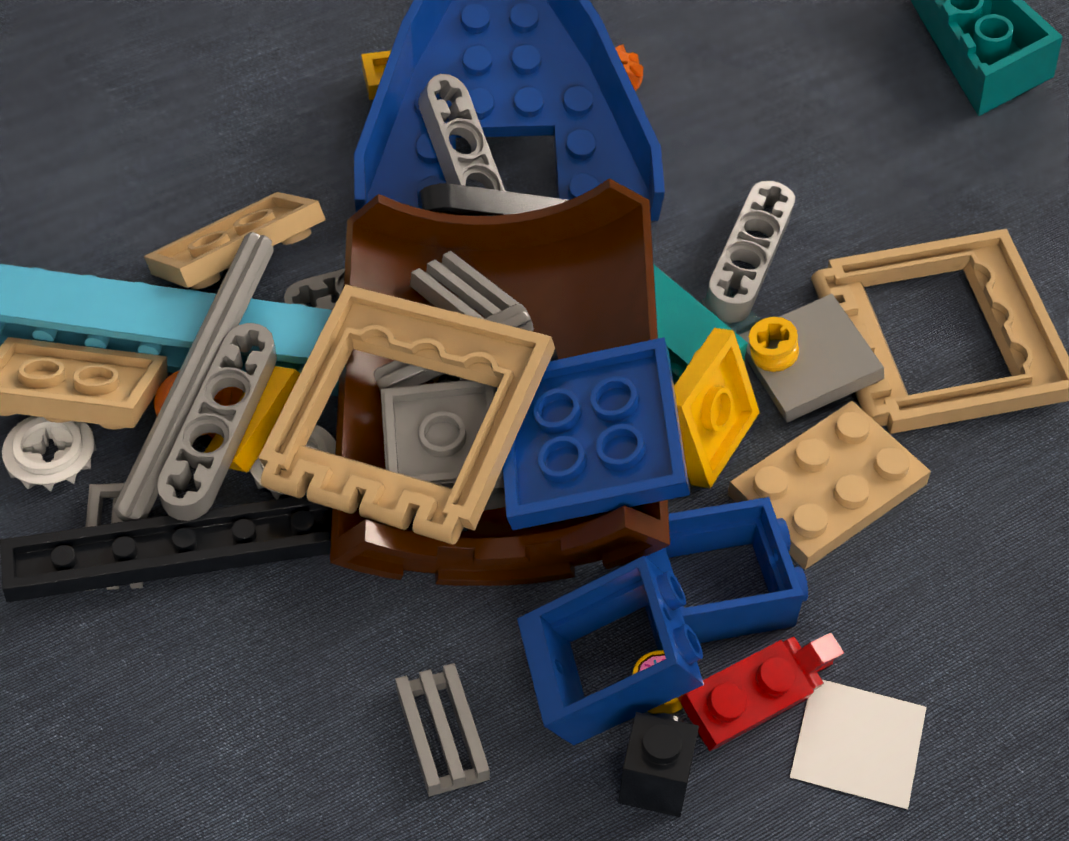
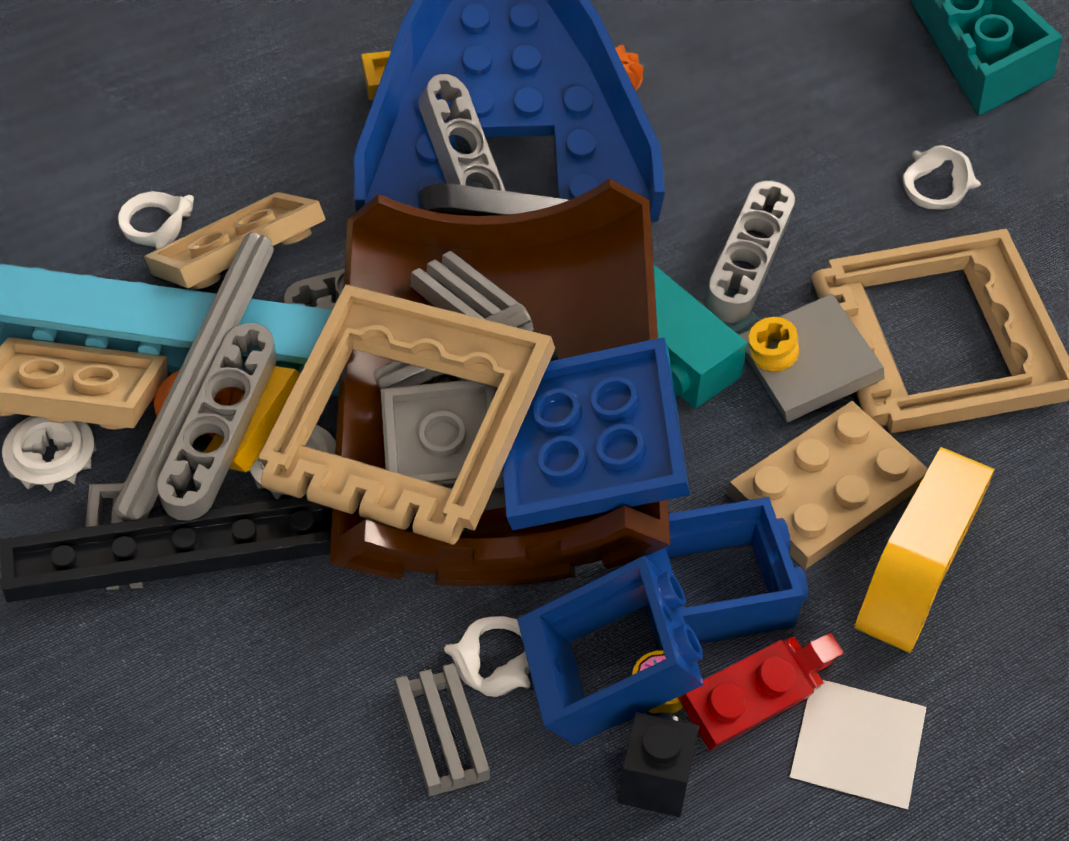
(175, 205): none -> white piece
(467, 660): none -> white piece
(714, 406): yellow plate -> none
(922, 549): none -> yellow beam
(931, 159): none -> white piece

